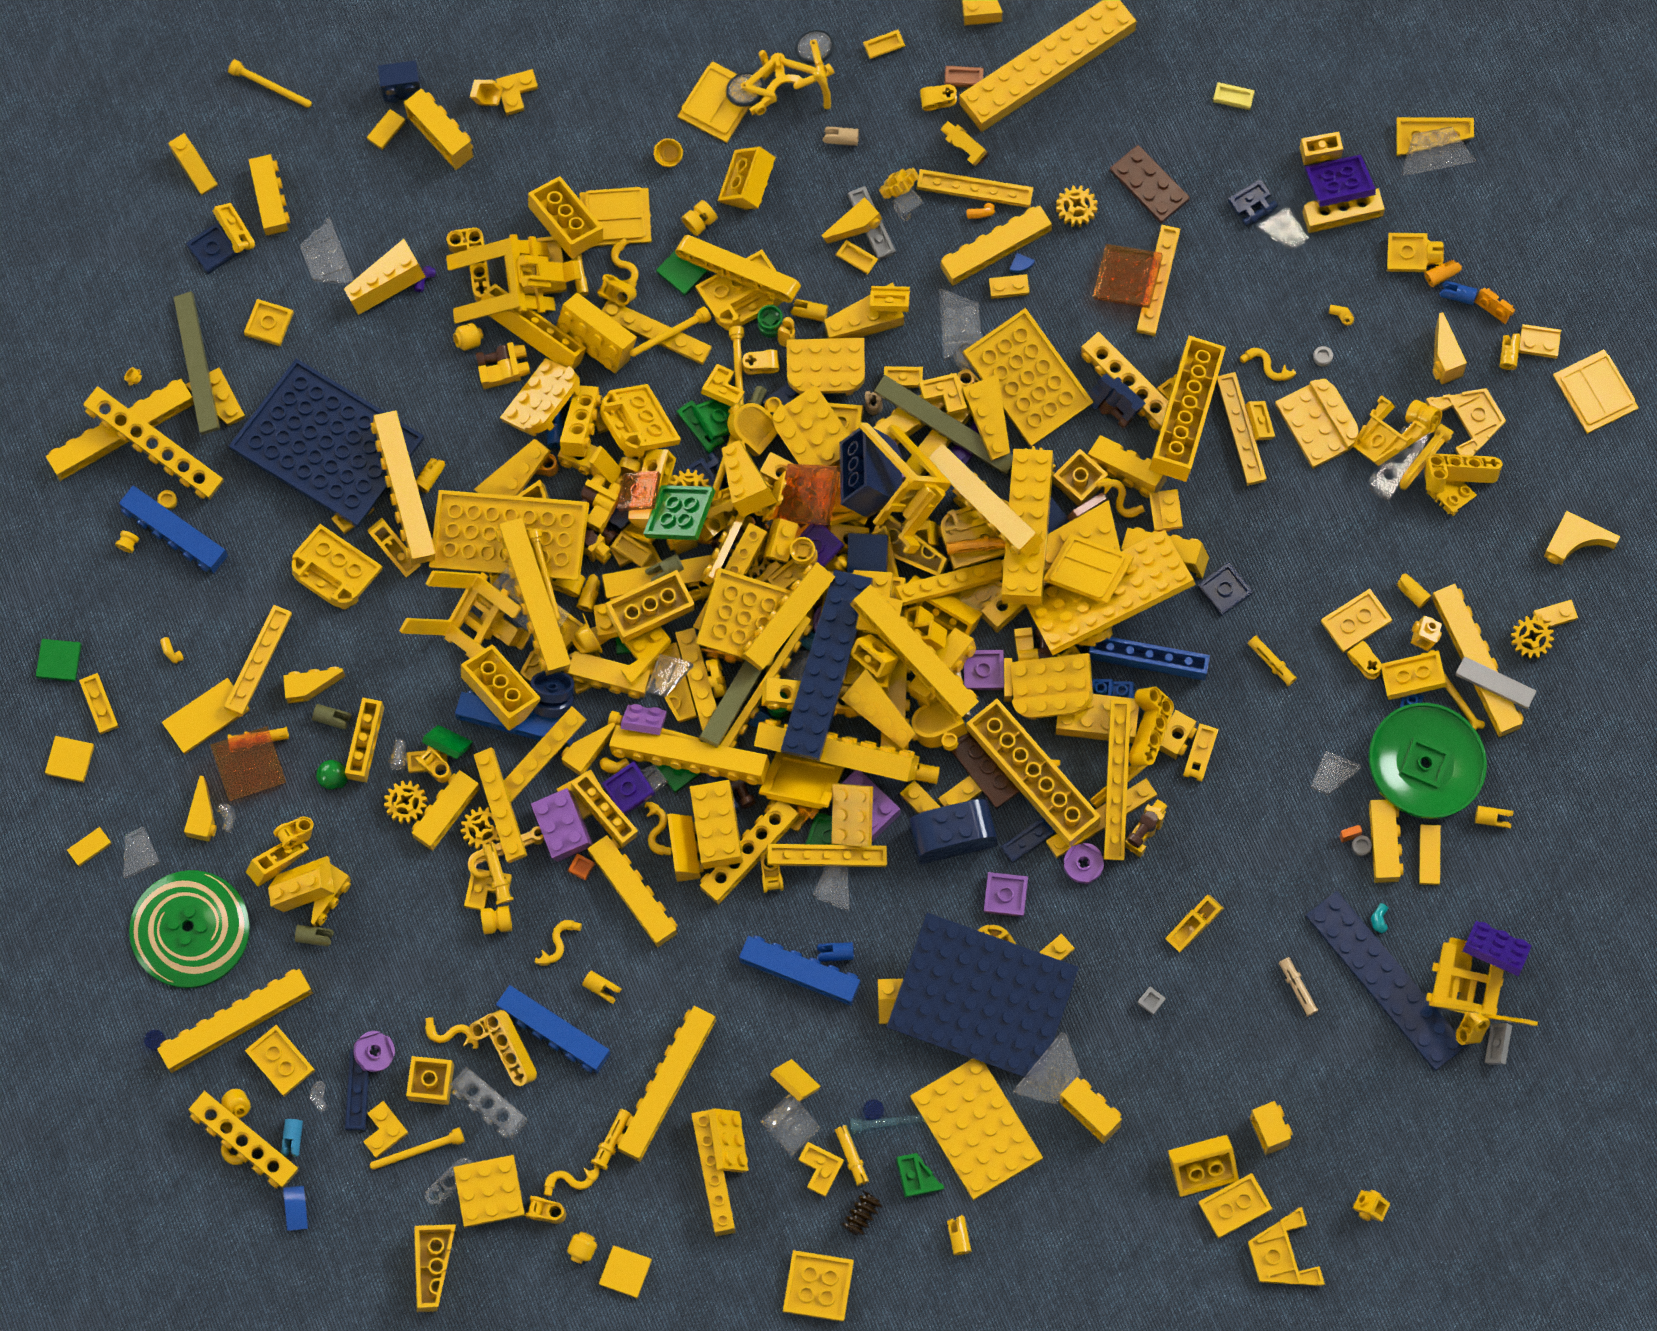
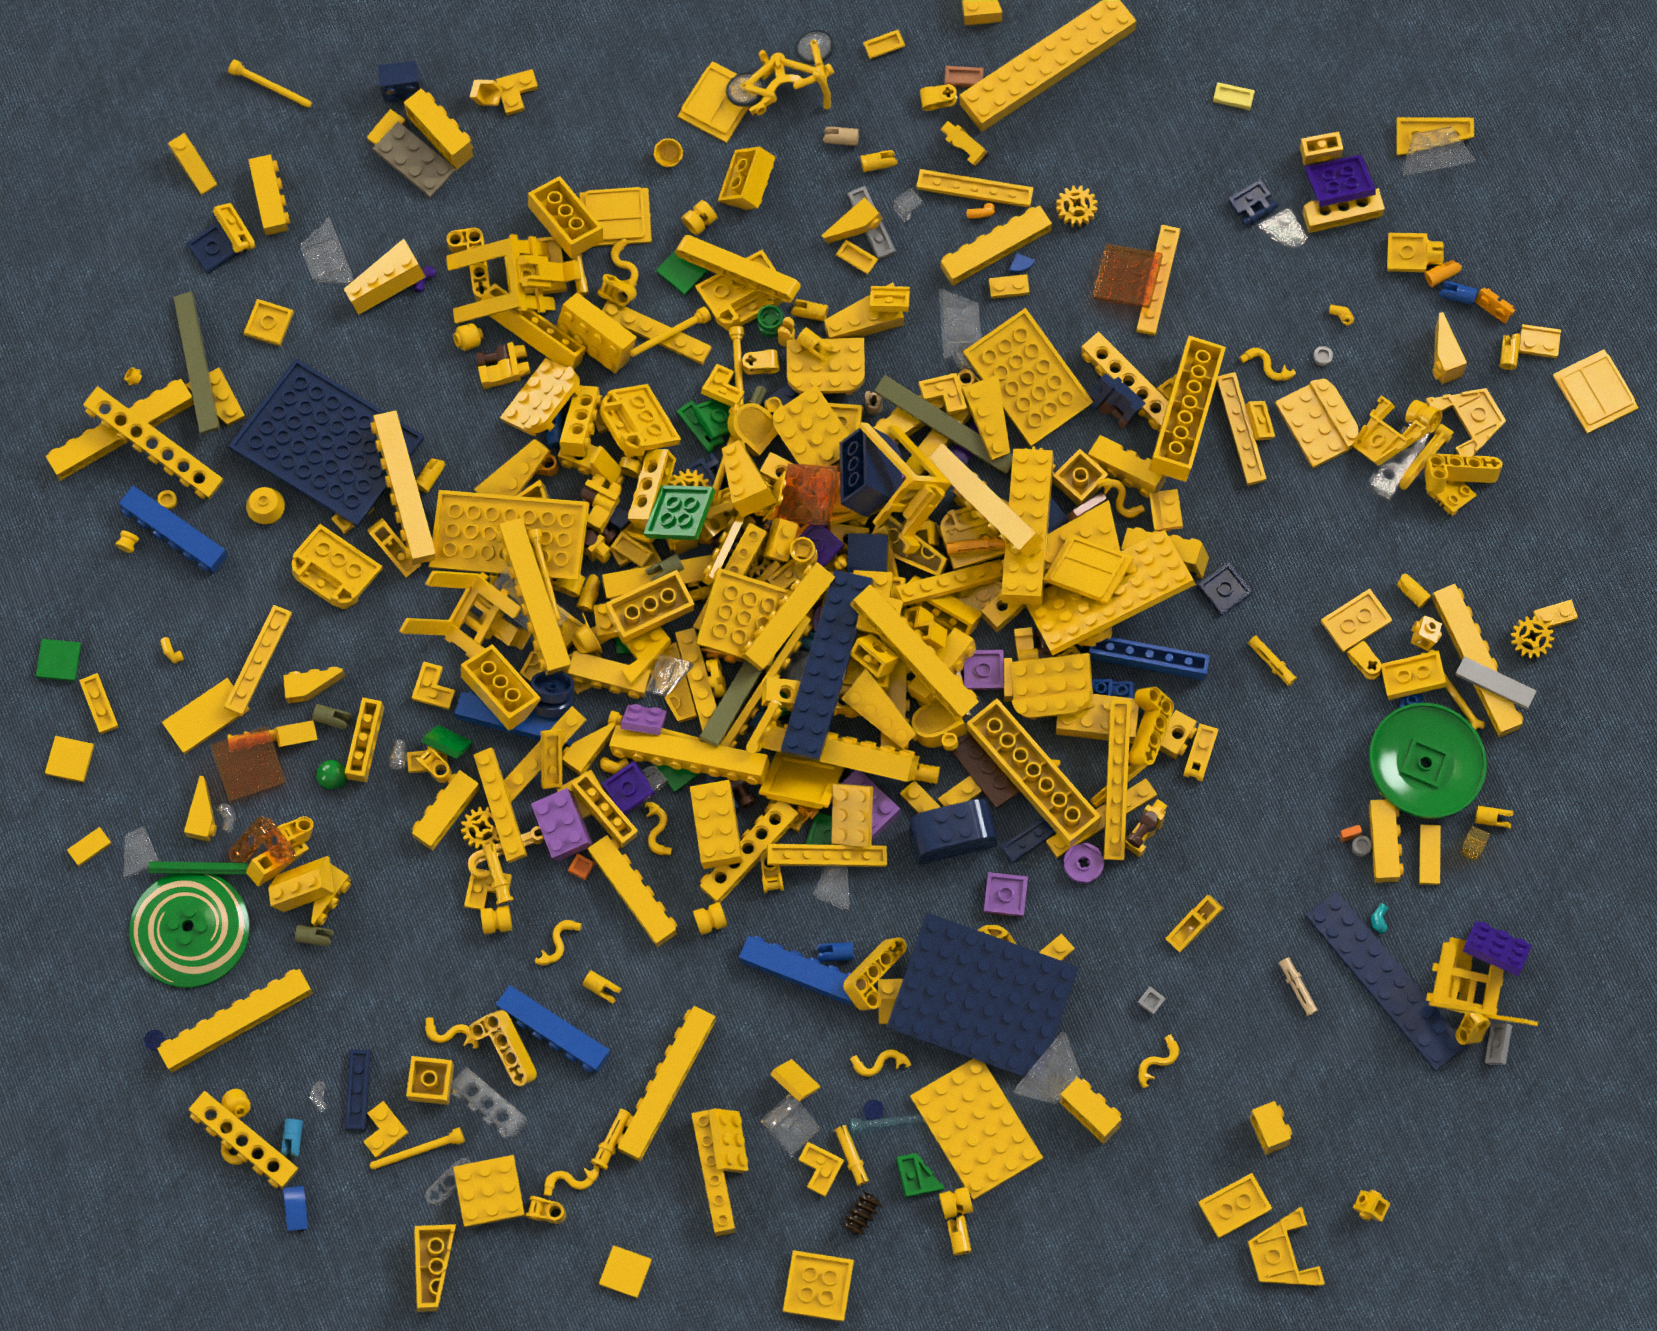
(198, 868): none -> green axle
(262, 836): none -> clear orange beam
(265, 505): none -> yellow cone
(280, 1060): yellow plate -> none
(296, 733): none -> yellow tile
(378, 1041): medium lavender plate -> none
(411, 797): yellow gear -> none
(414, 159): none -> dark tan plate
(429, 691): none -> yellow plate
(551, 758): none -> yellow tile
(582, 1247): yellow head -> none
(639, 491): clear orange tile -> none
(684, 847): yellow slope -> none
(710, 918): none -> yellow wheel
(764, 727): none -> yellow plate
(811, 342): none -> yellow hinge
(863, 1071): none -> yellow animal
(866, 980): none -> yellow beam
(878, 161): none -> yellow hinge
(899, 183): yellow gear -> none
(905, 376): yellow plate -> none
(956, 1202): none -> yellow wheel
(1149, 184): reddish brown plate -> none
(1173, 1048): none -> yellow animal
(1203, 1165): yellow slope -> none
(1333, 773): clear wing -> none
(1474, 843): none -> clear yellow brick
(1575, 534): yellow arch -> none

